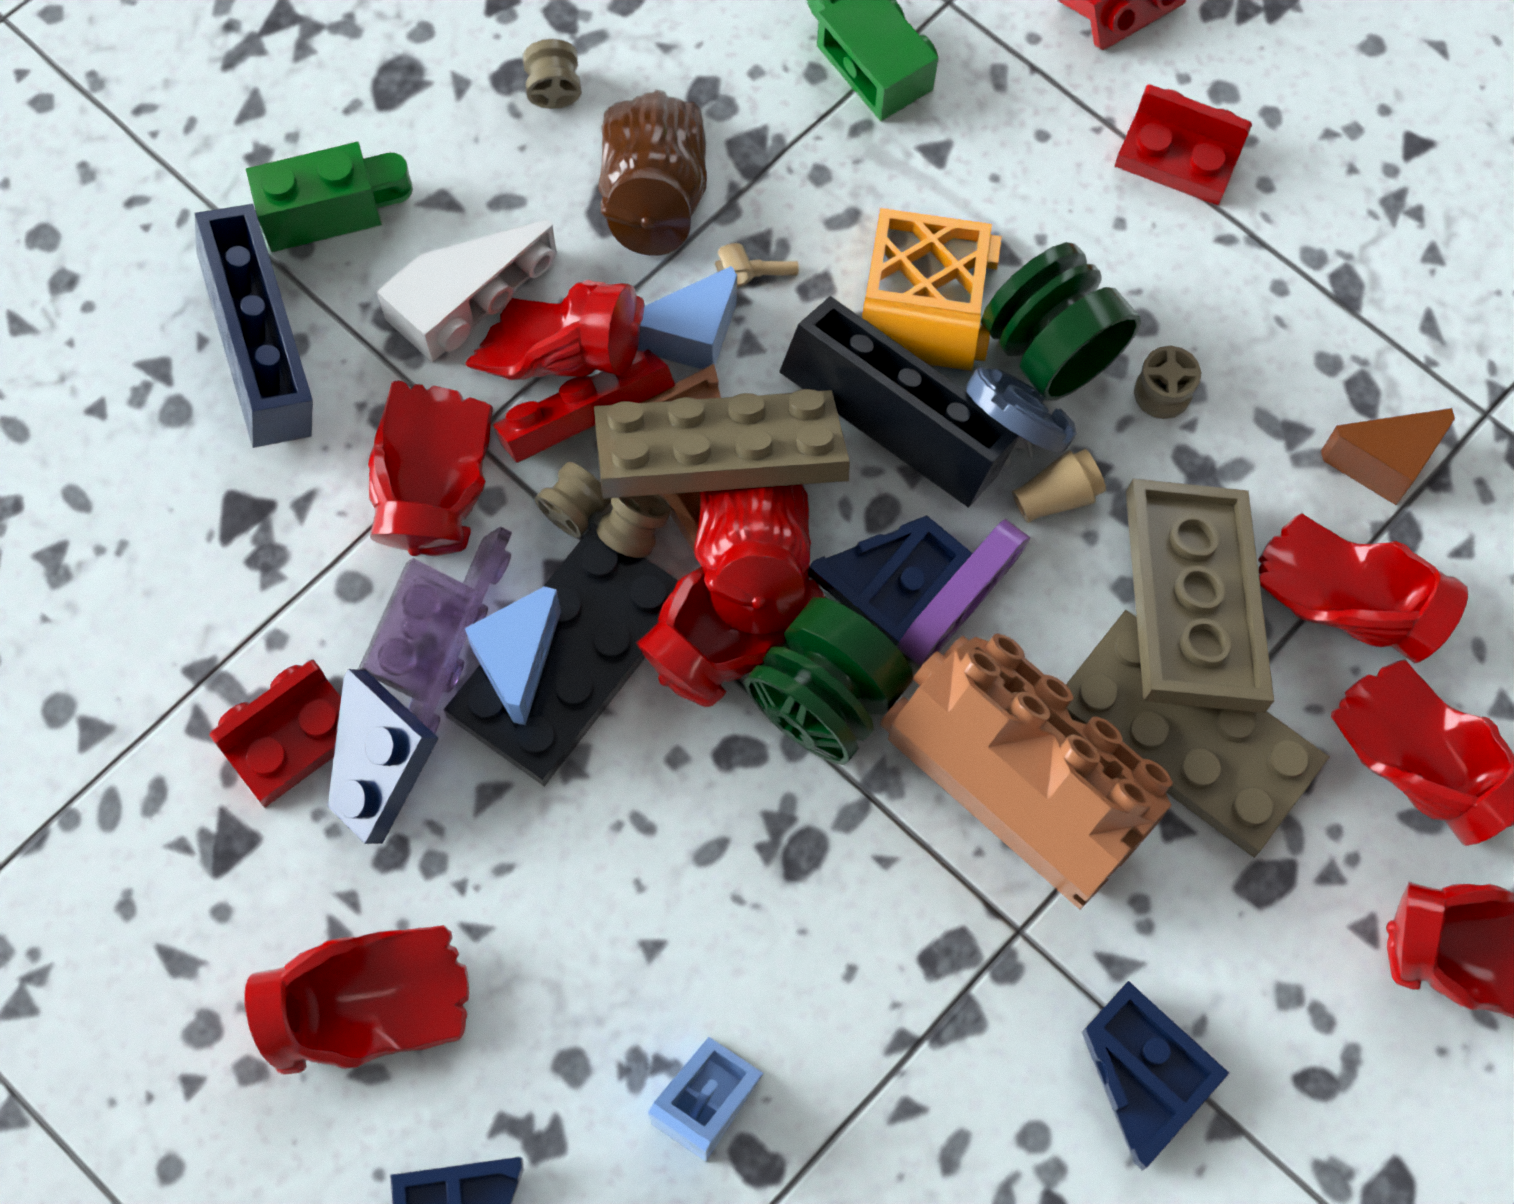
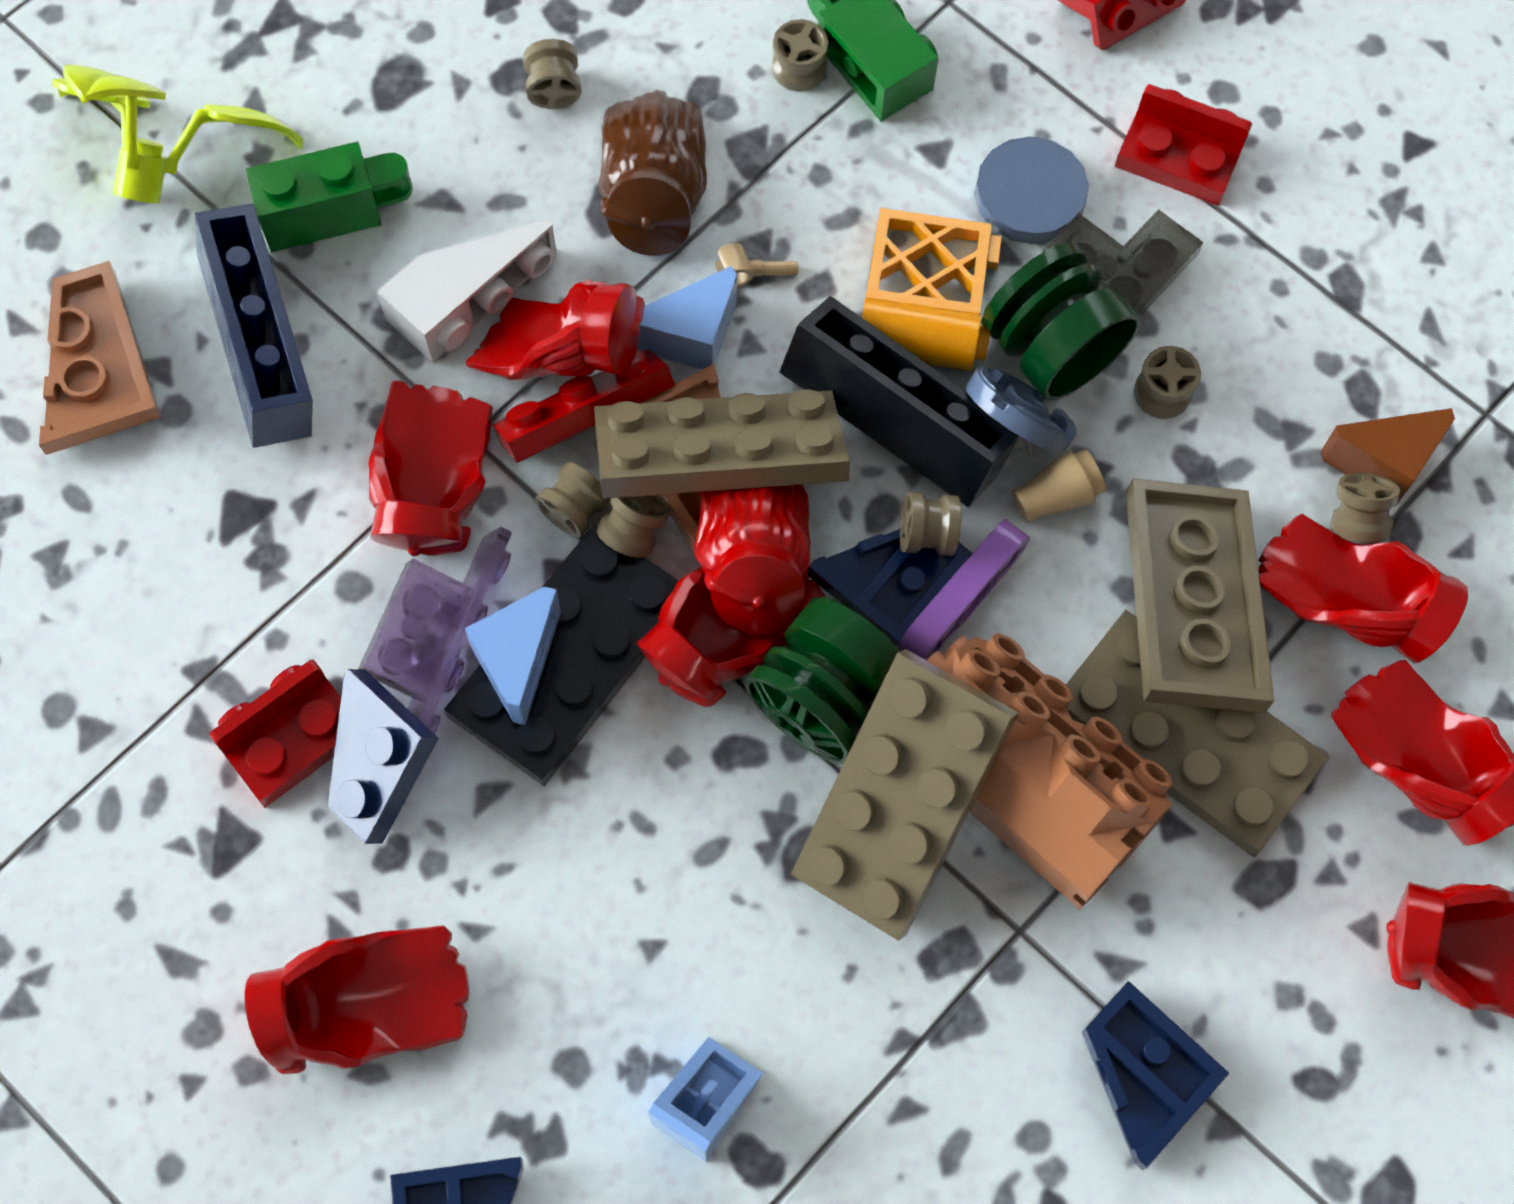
(95, 362): none -> nougat wing
(140, 160): none -> neon yellow plant
(790, 43): none -> dark tan wheel
(903, 793): none -> dark tan plate
(930, 524): none -> dark tan wheel
(1031, 189): none -> sand blue tile
(1144, 264): none -> clear smoke plate
(1365, 507): none -> dark tan wheel

